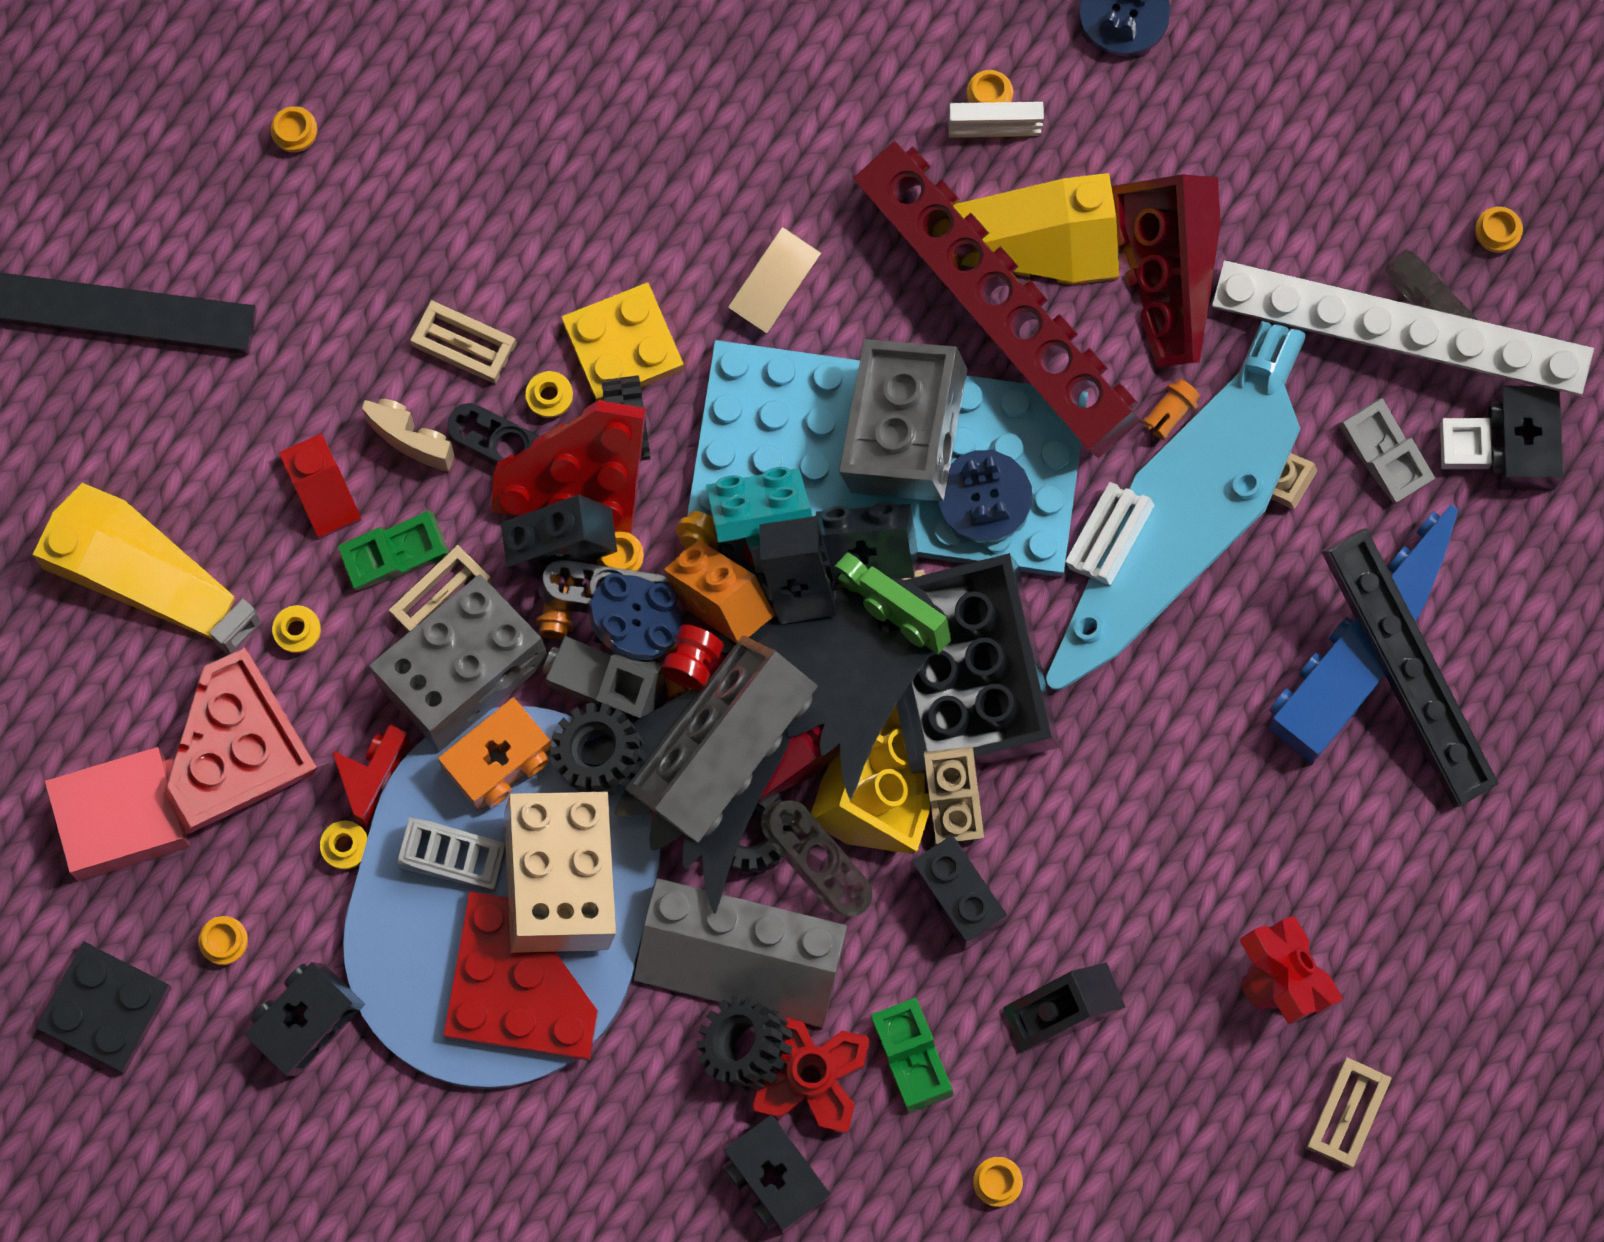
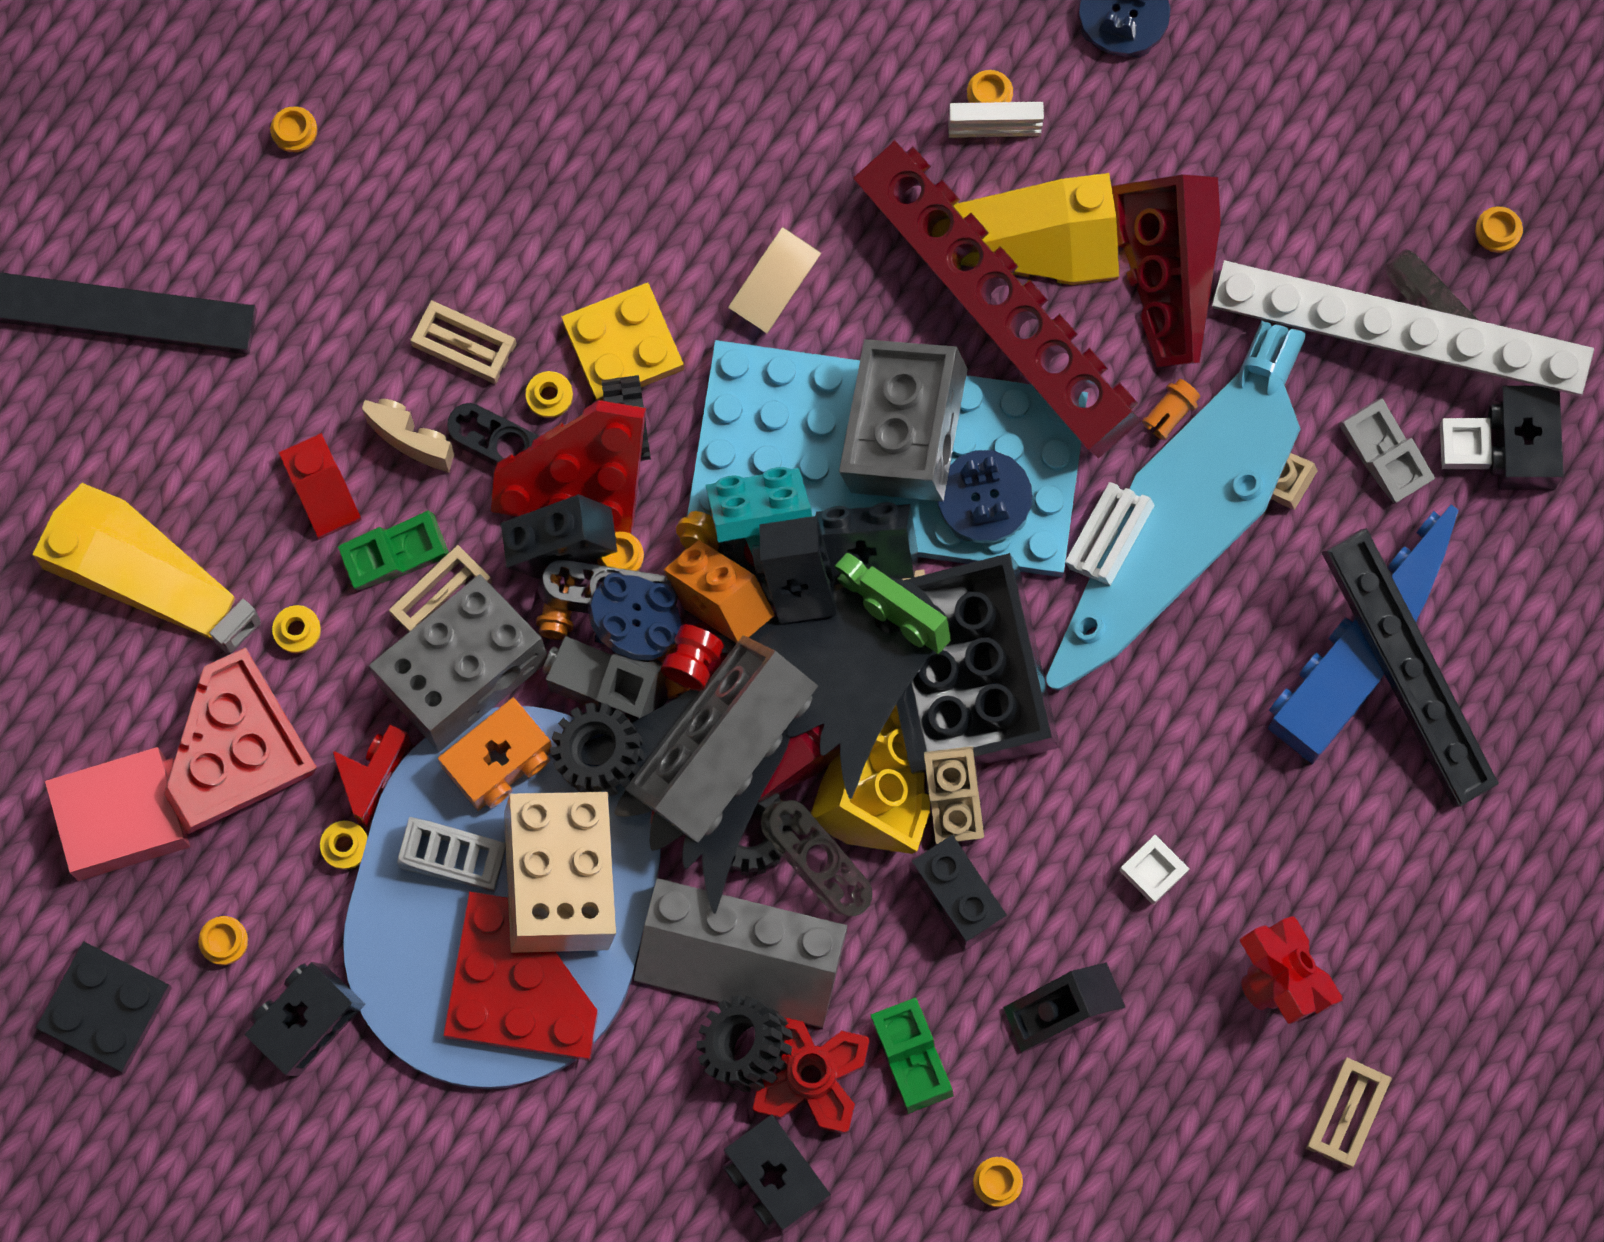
(1154, 869): none -> white plate

